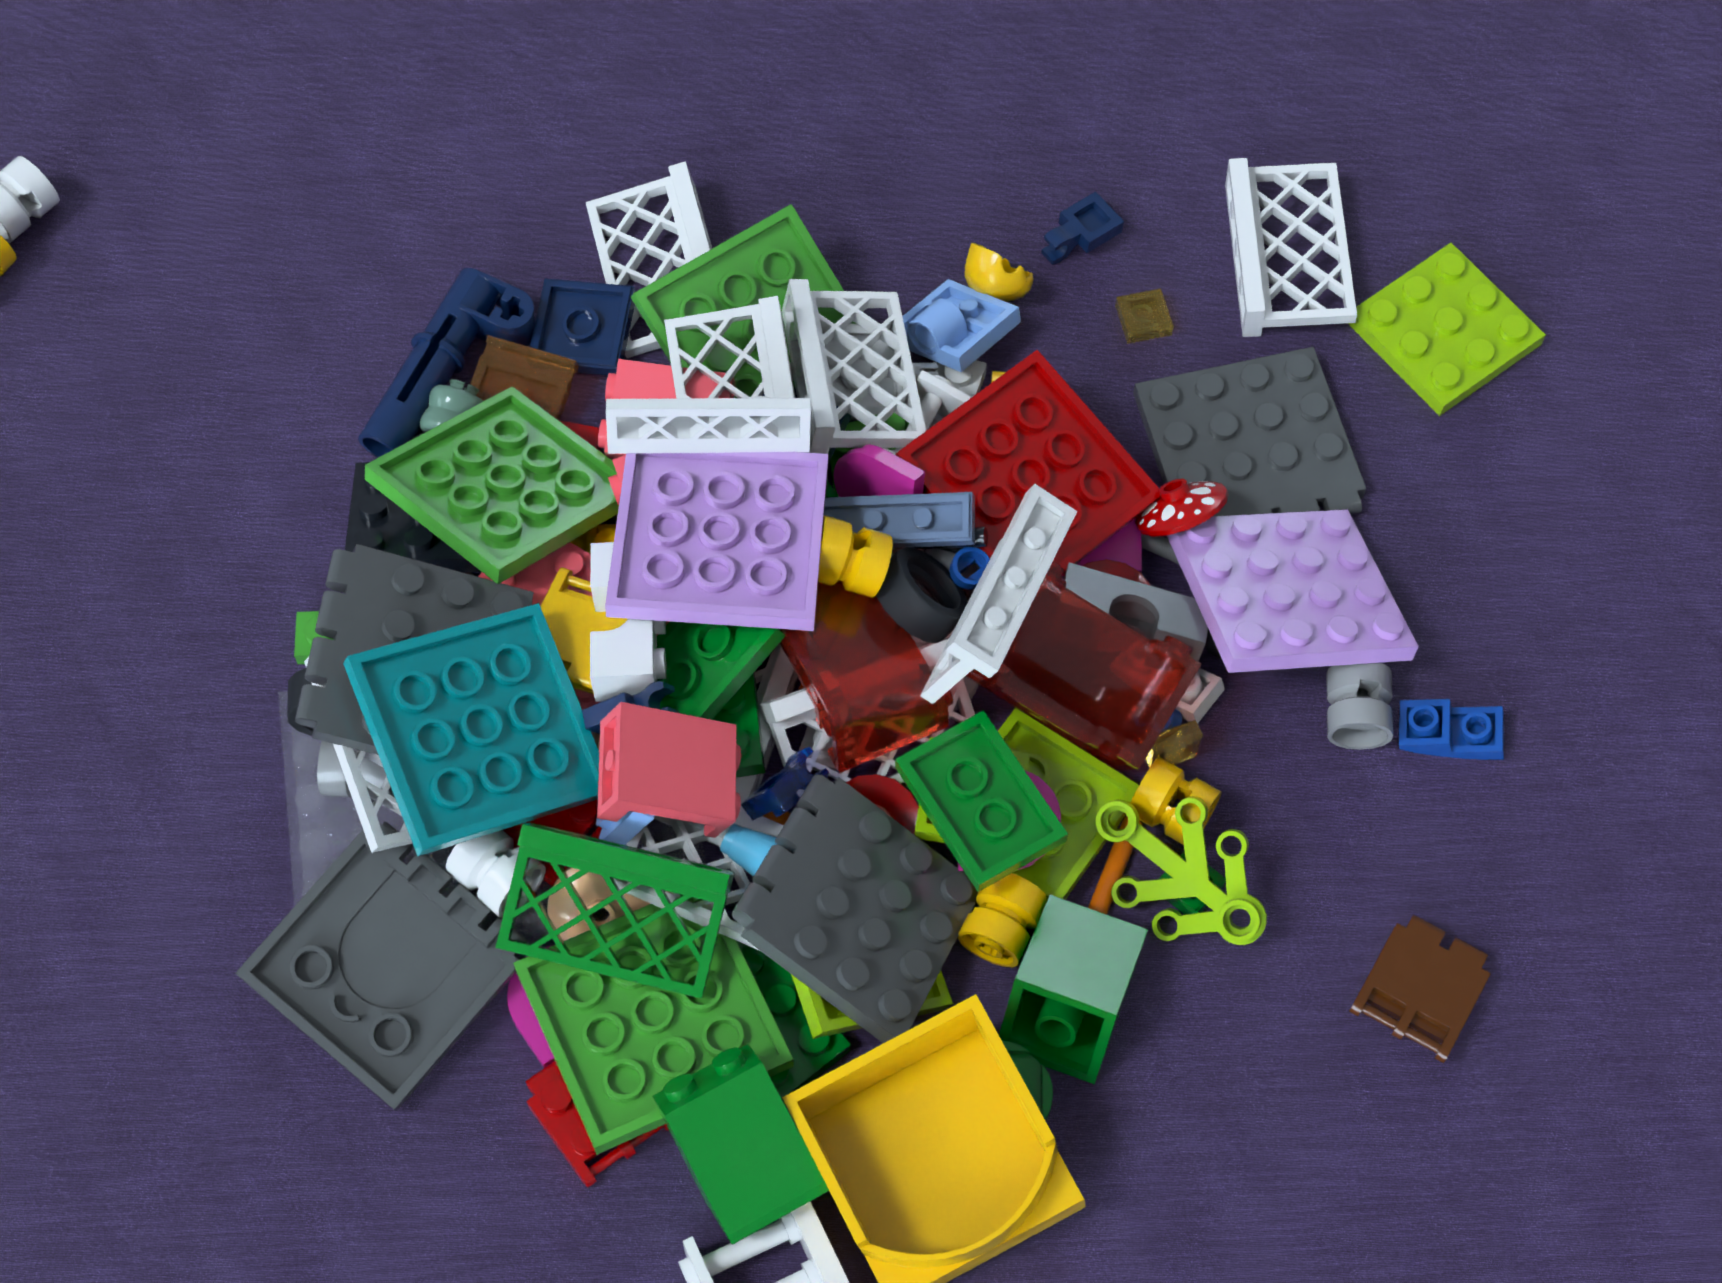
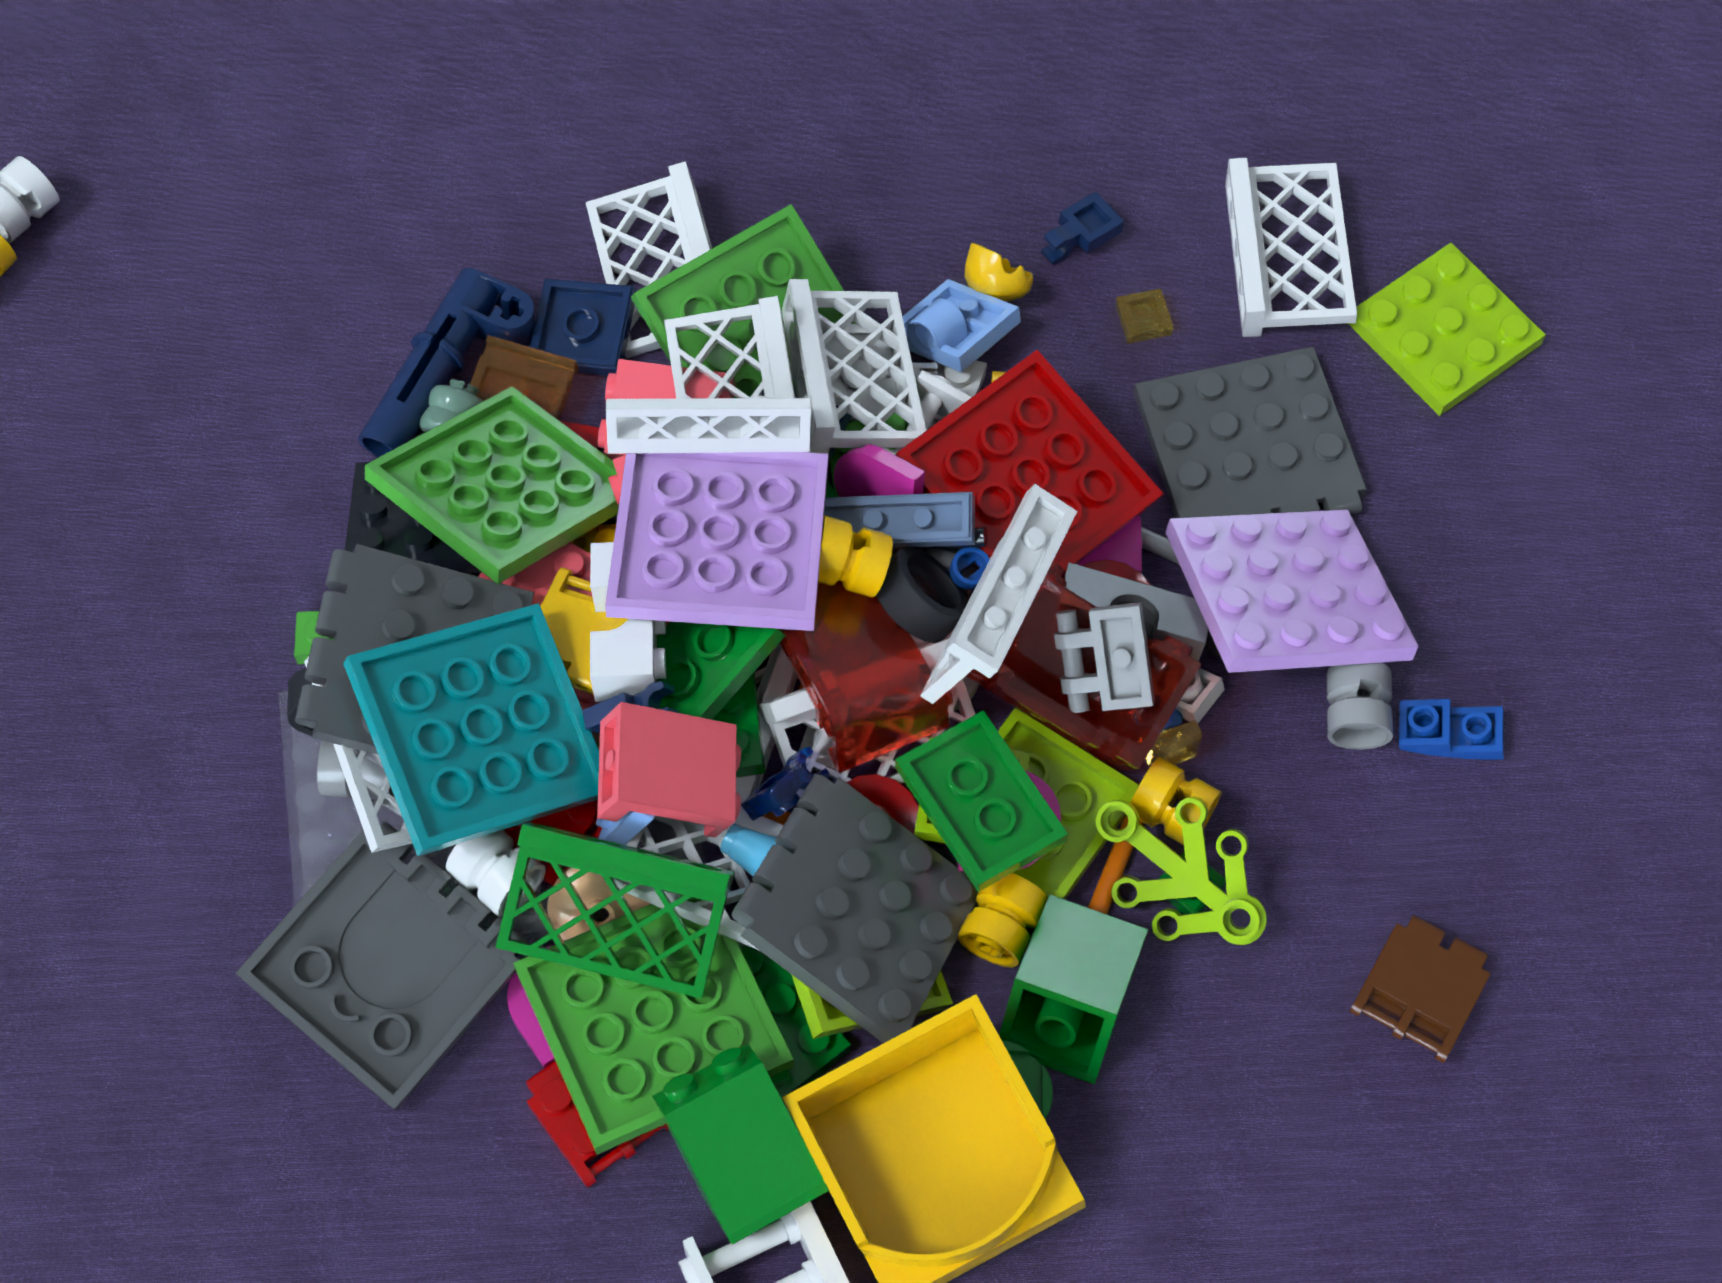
(1119, 653): none -> light grey plate
(1182, 507): red dish -> none

